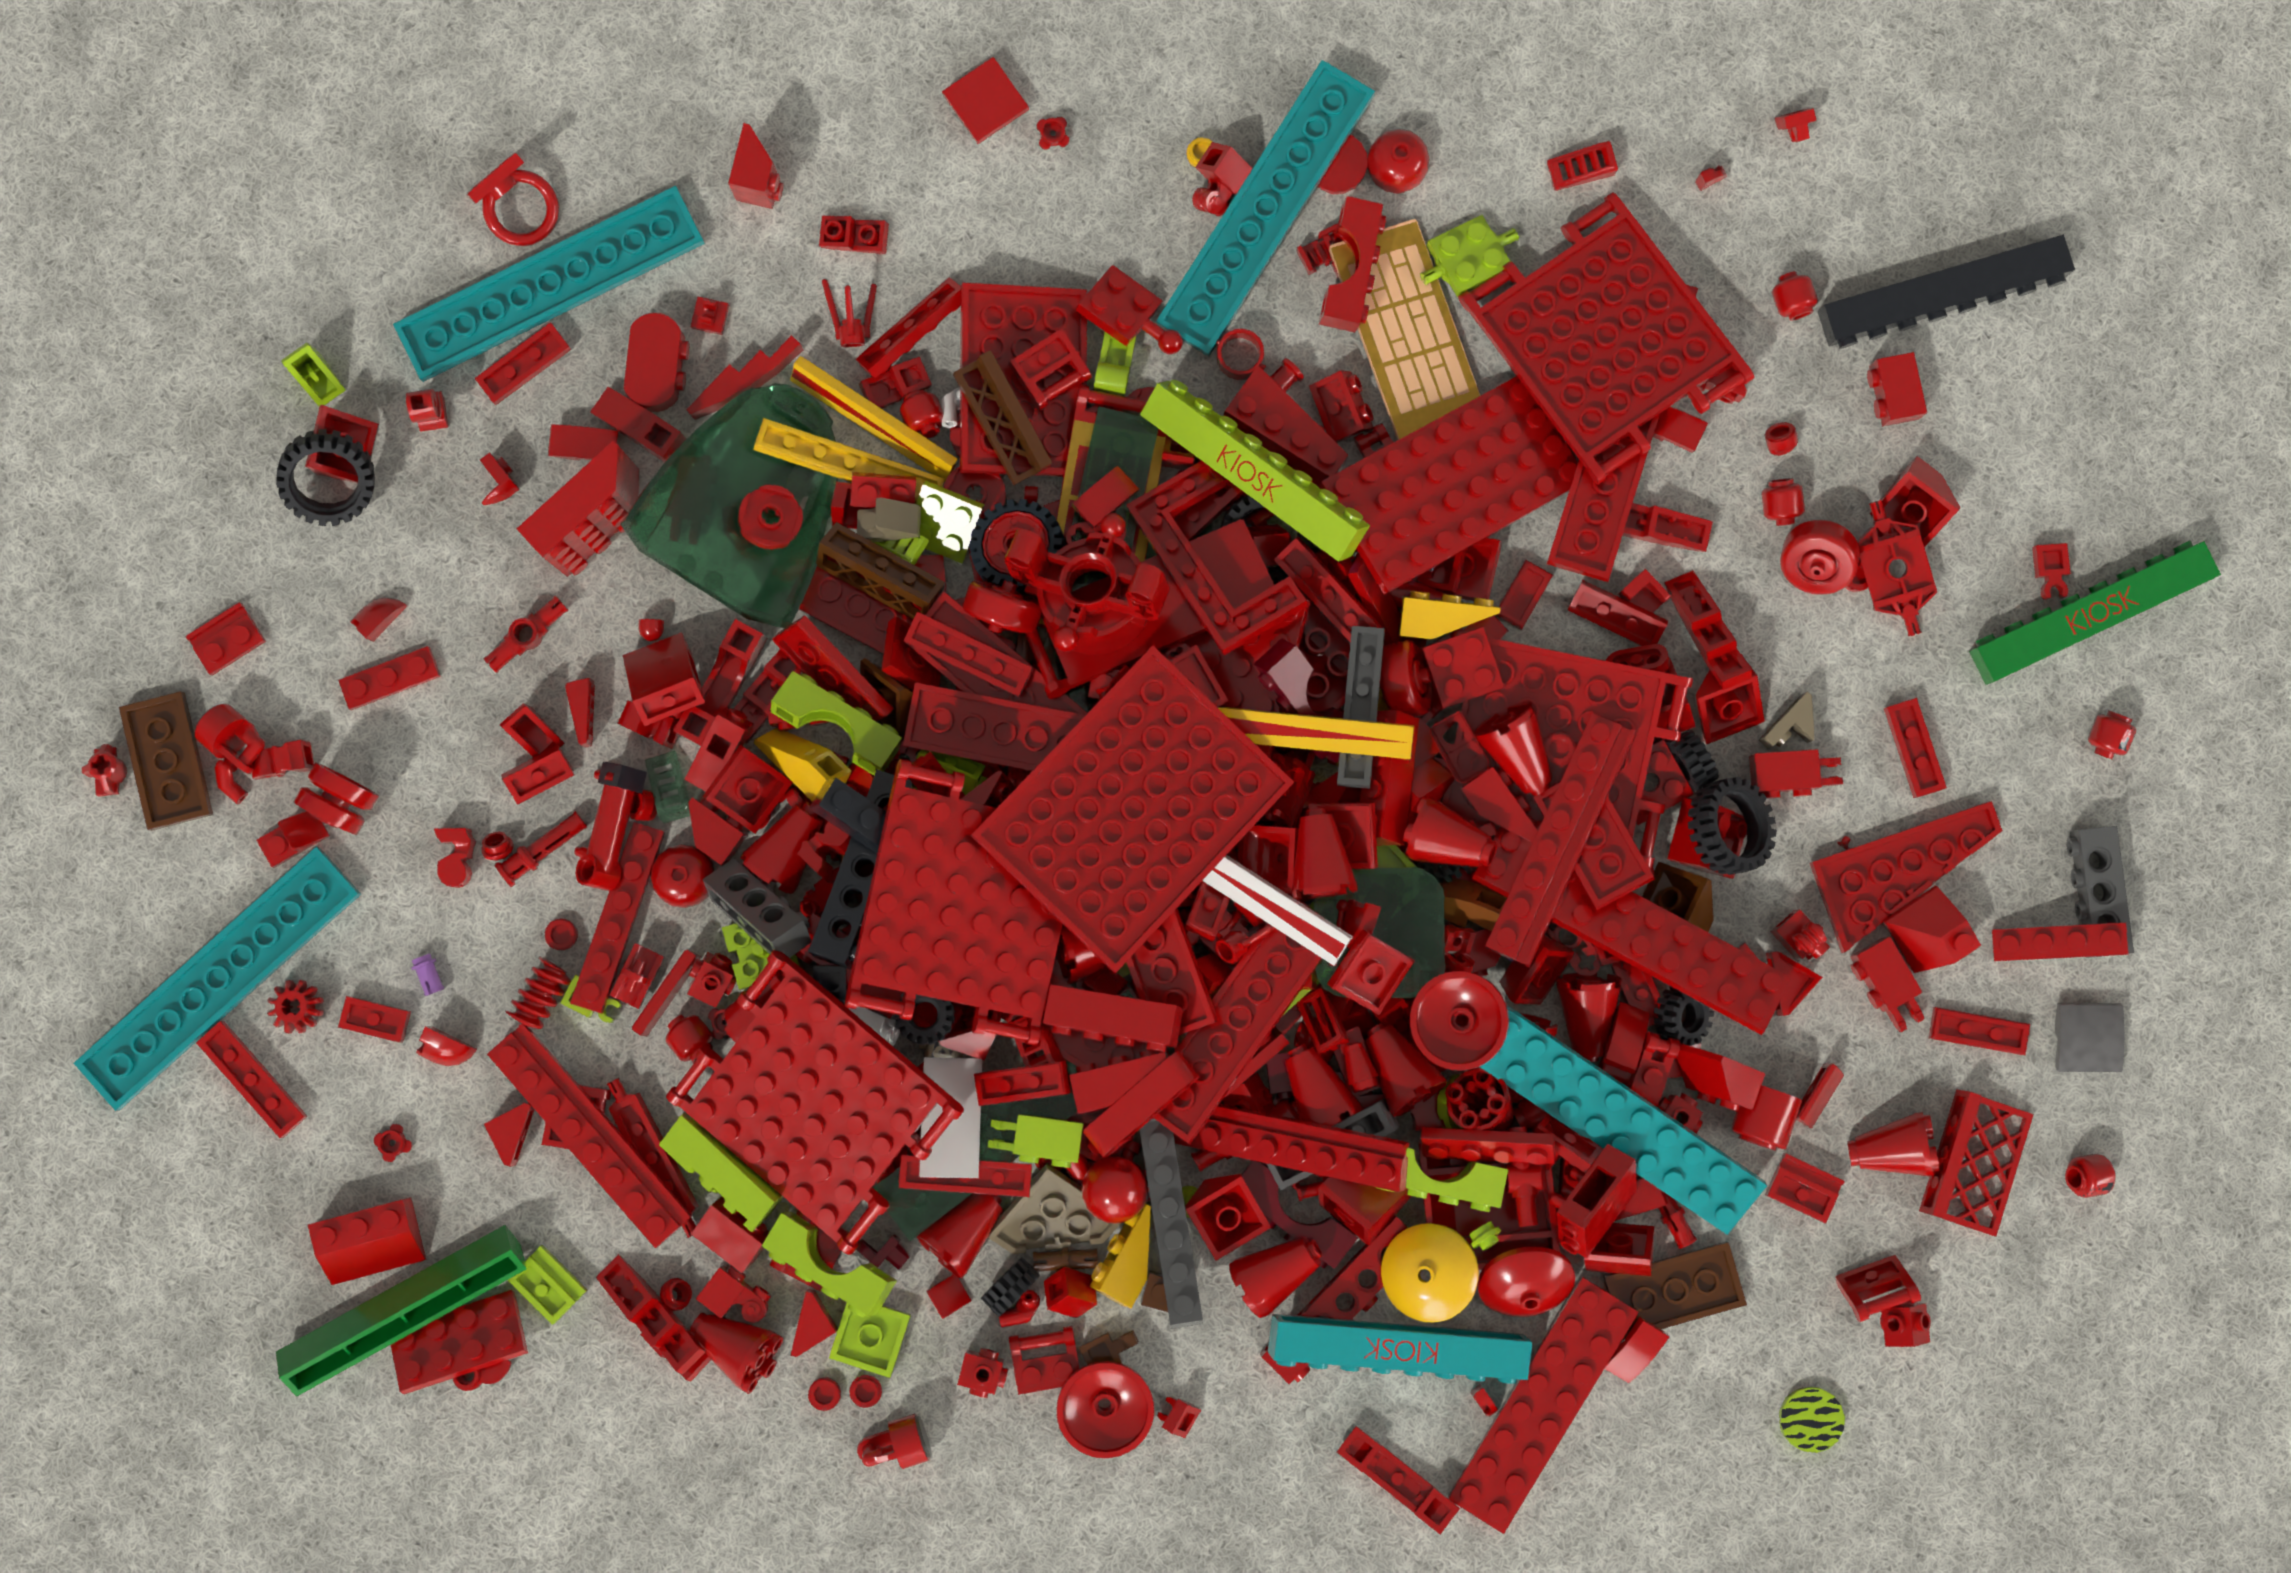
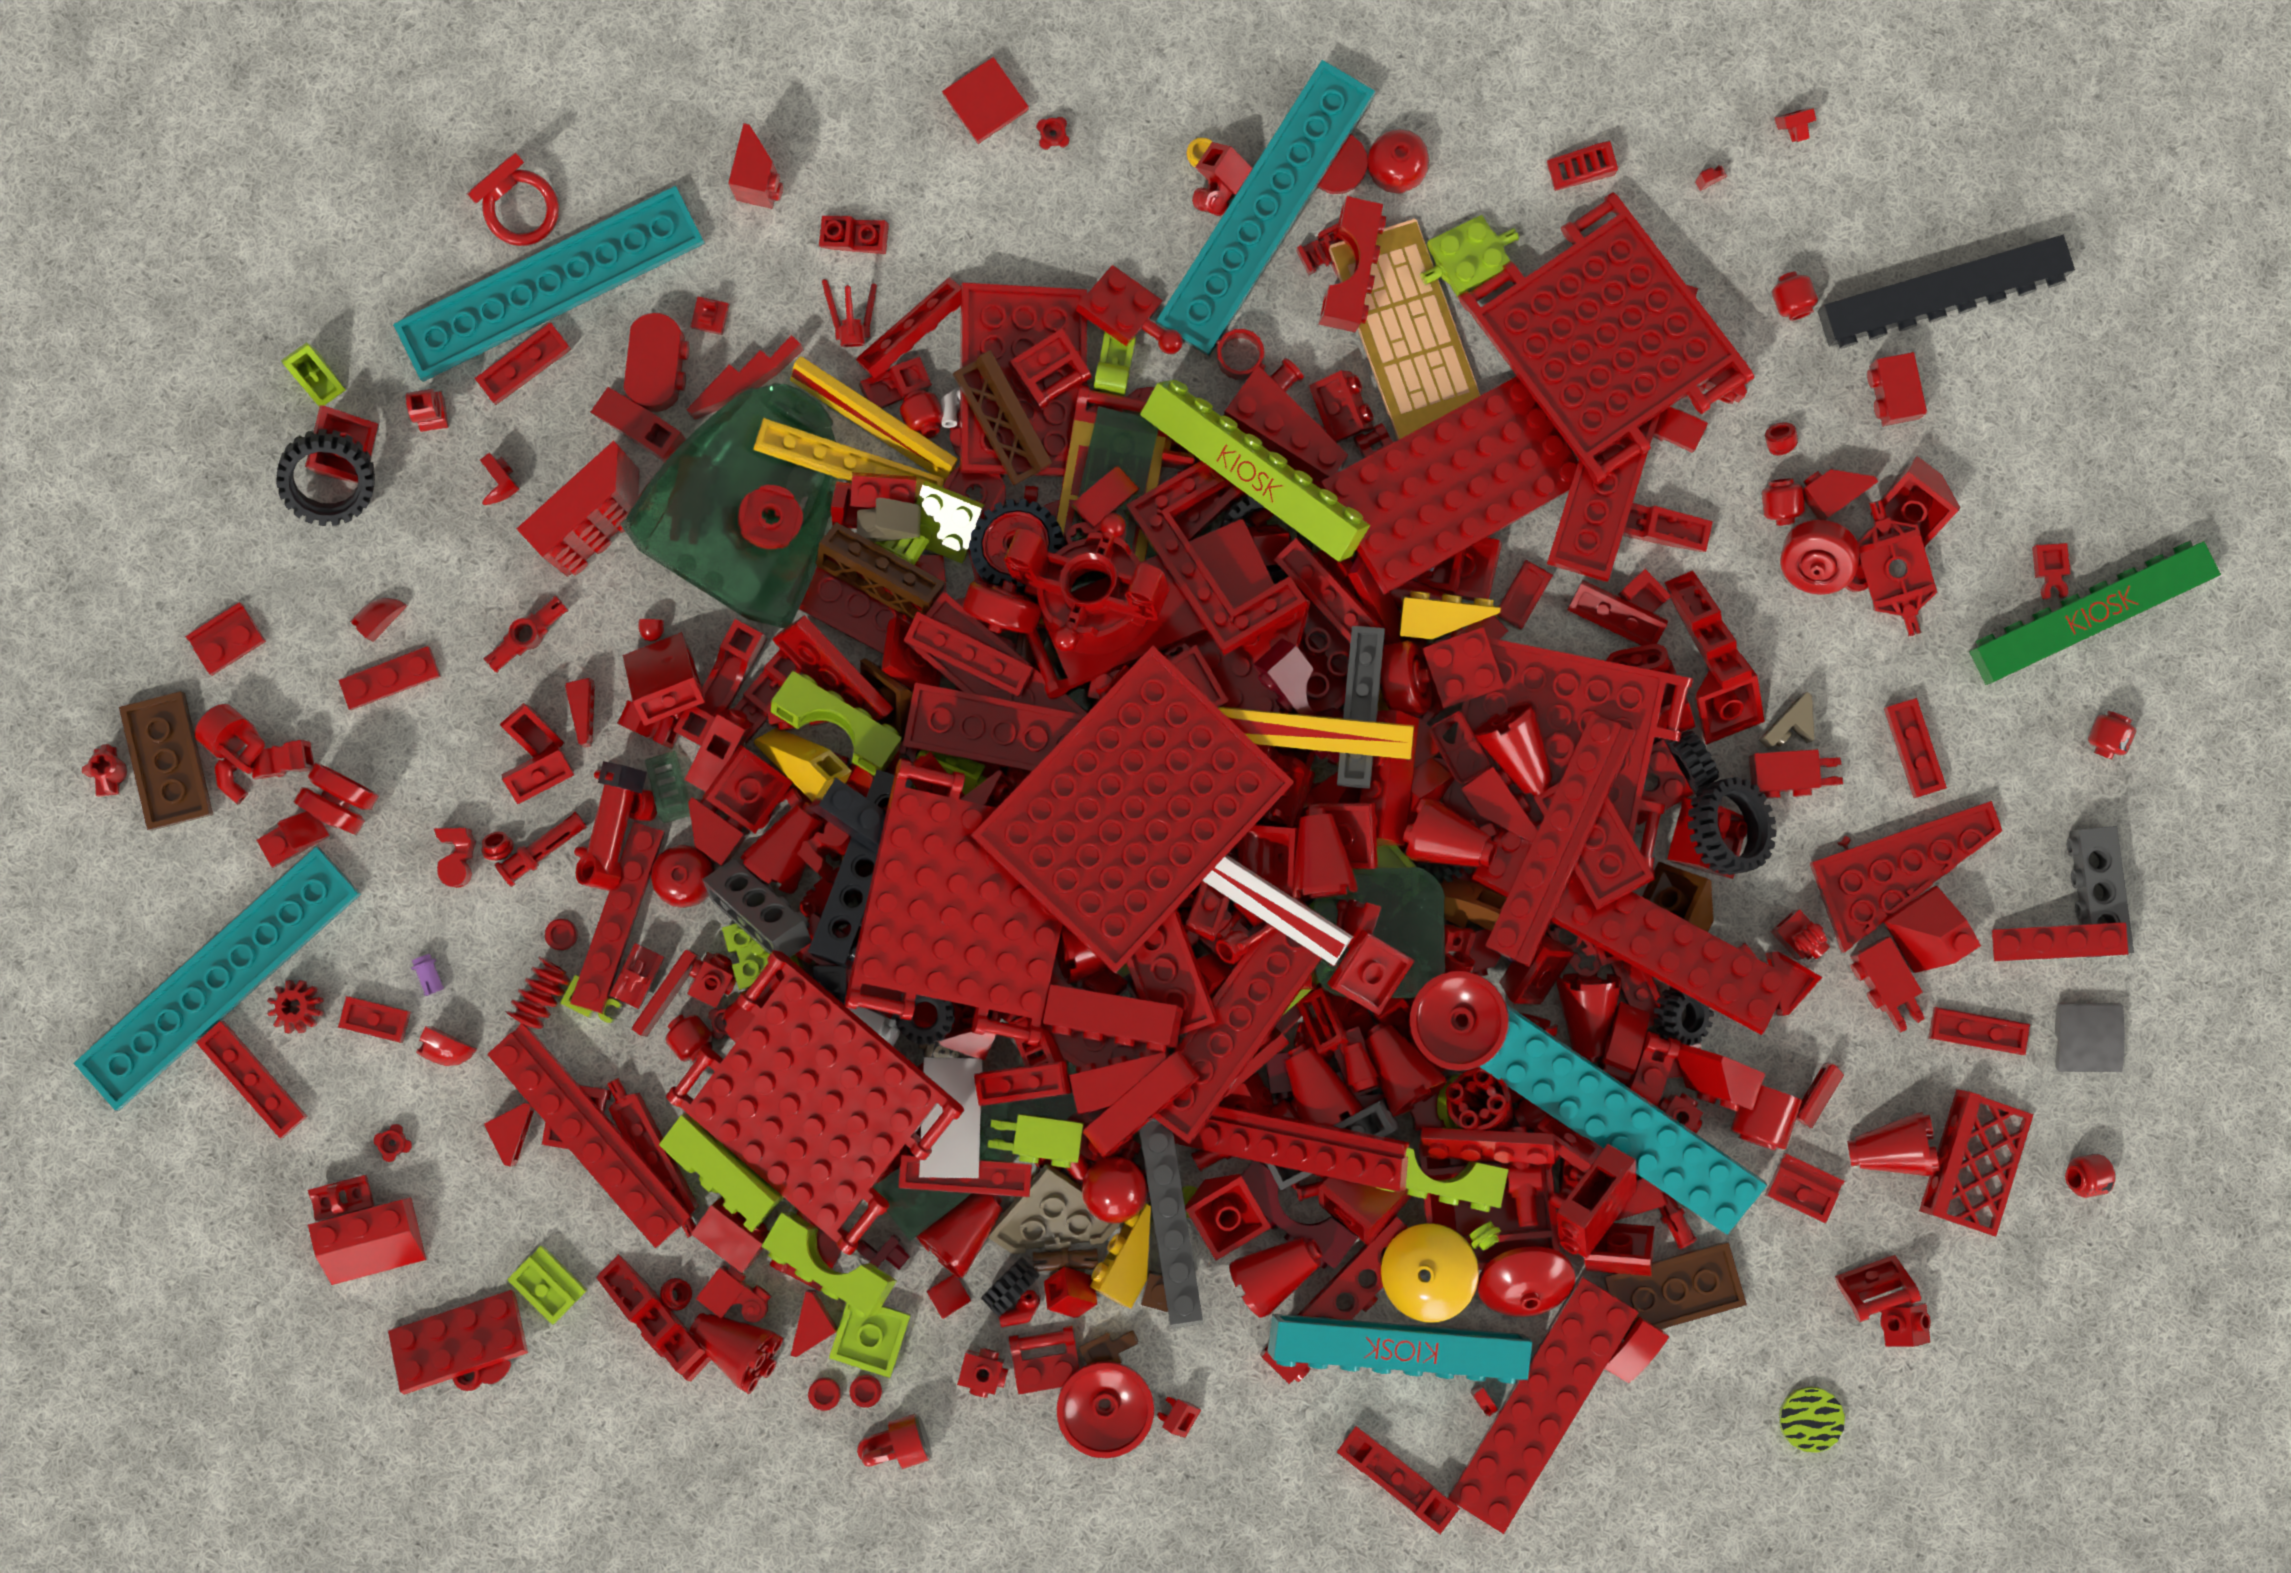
(327, 1201): none -> red hips
(400, 1310): green brick -> none
(578, 441): red slope -> none
(1834, 490): none -> red slope

